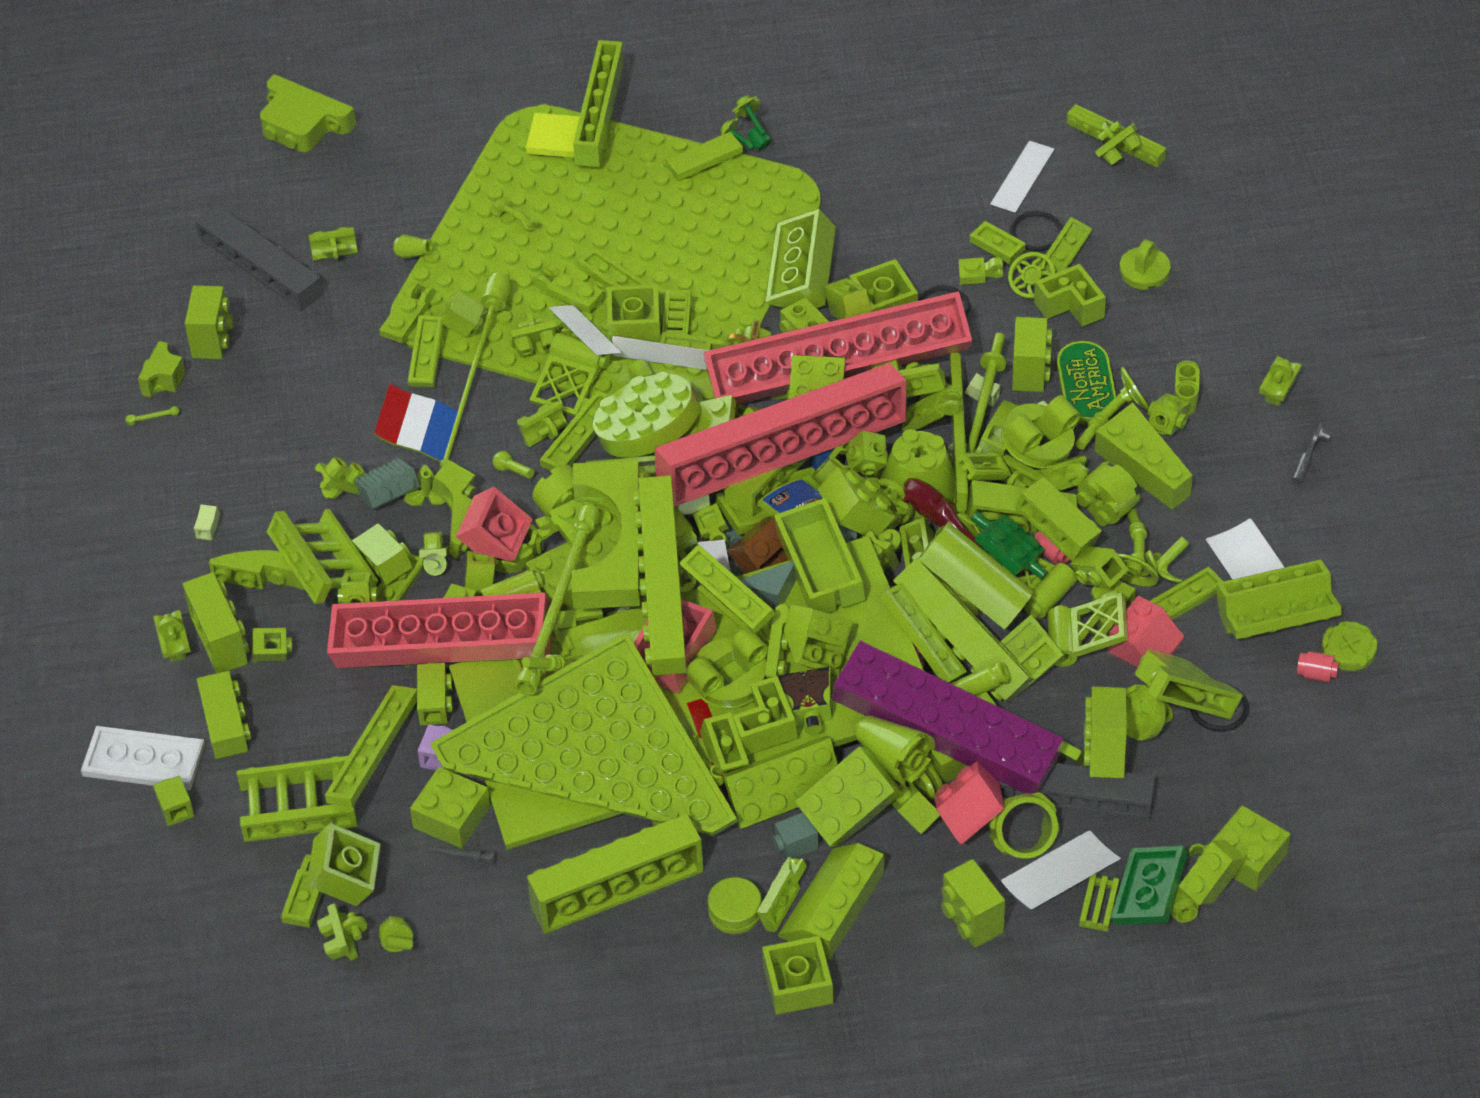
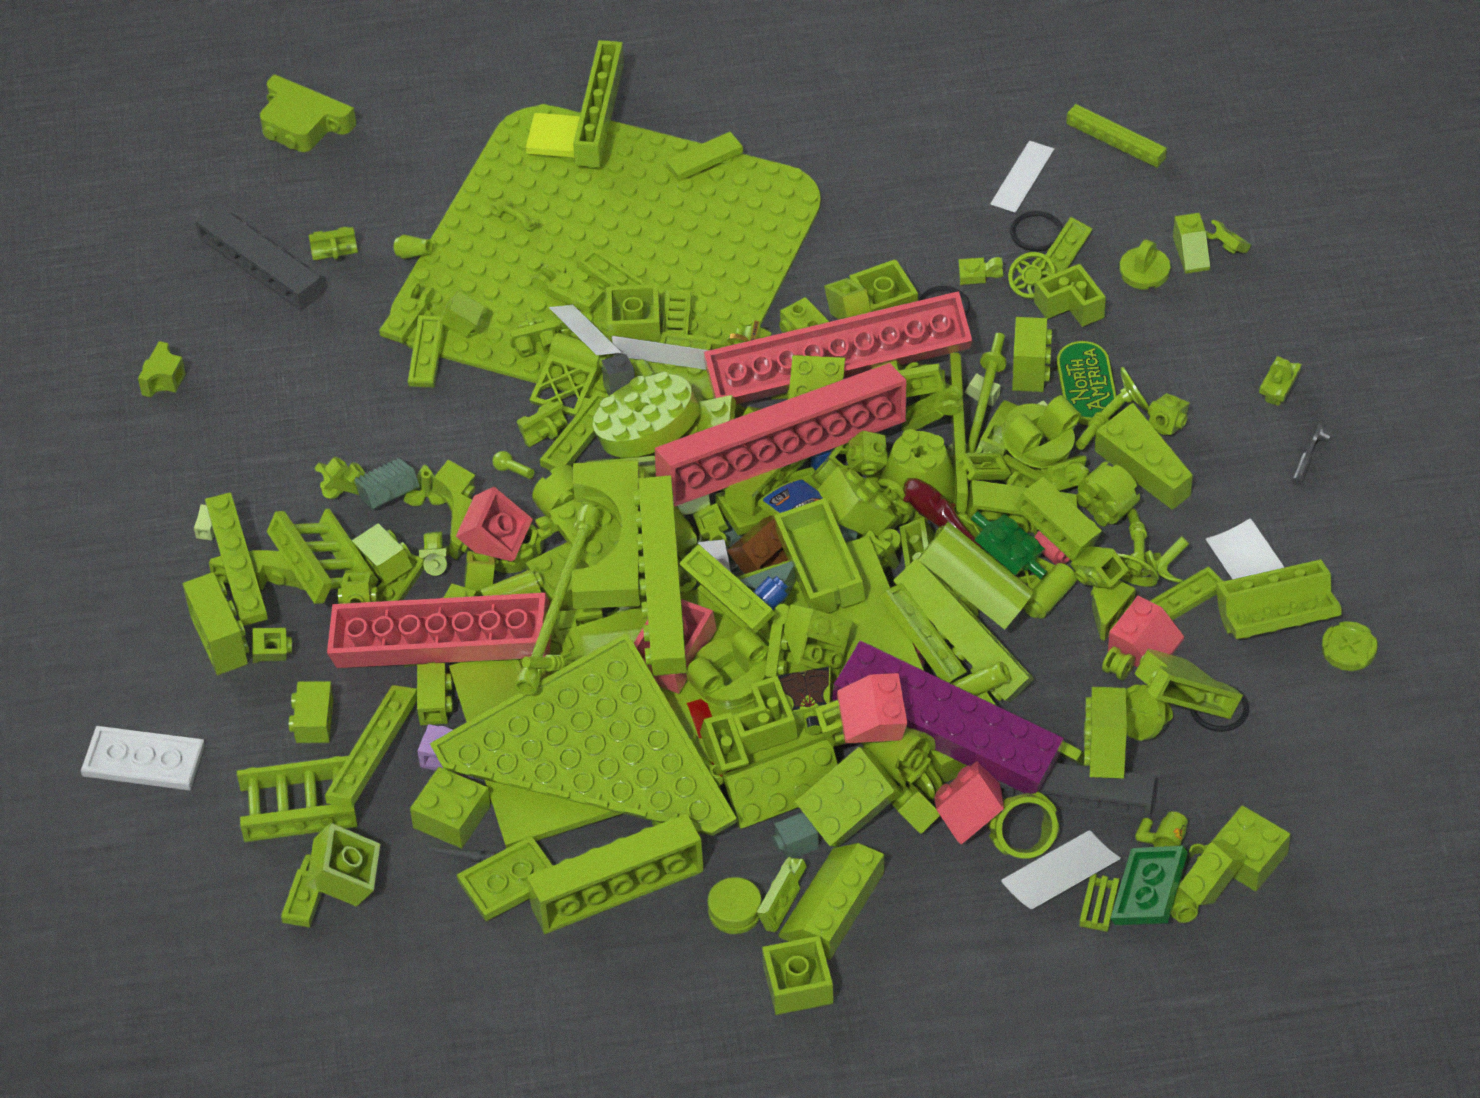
(131, 419): lime hinge -> none
(172, 636): lime hips -> none
(173, 800): lime brick -> none
(208, 322): lime brick -> none
(224, 714): lime brick -> none
(236, 559): none -> lime plate
(312, 712): none -> lime brick
(346, 930): lime hips -> none
(395, 935): lime piece -> none
(426, 423): flag -> none
(502, 878): none -> lime plate
(616, 373): none -> dark grey brick
(757, 135): plant -> none
(772, 591): none -> blue brick
(801, 260): lime slope -> none
(831, 722): none -> lime brick
(873, 709): none -> coral slope
(973, 903): lime brick -> none
(997, 242): lime plate -> none
(1033, 647): lime slope -> none
(1066, 626): lime piece -> none
(1109, 149): lime hips -> none
(1118, 663): none -> lime wheel
(1169, 833): none -> lime piece
(1187, 384): lime beam -> none
(1191, 242): none -> lime slope
(1231, 240): none -> lime plate
(1317, 666): coral brick -> none

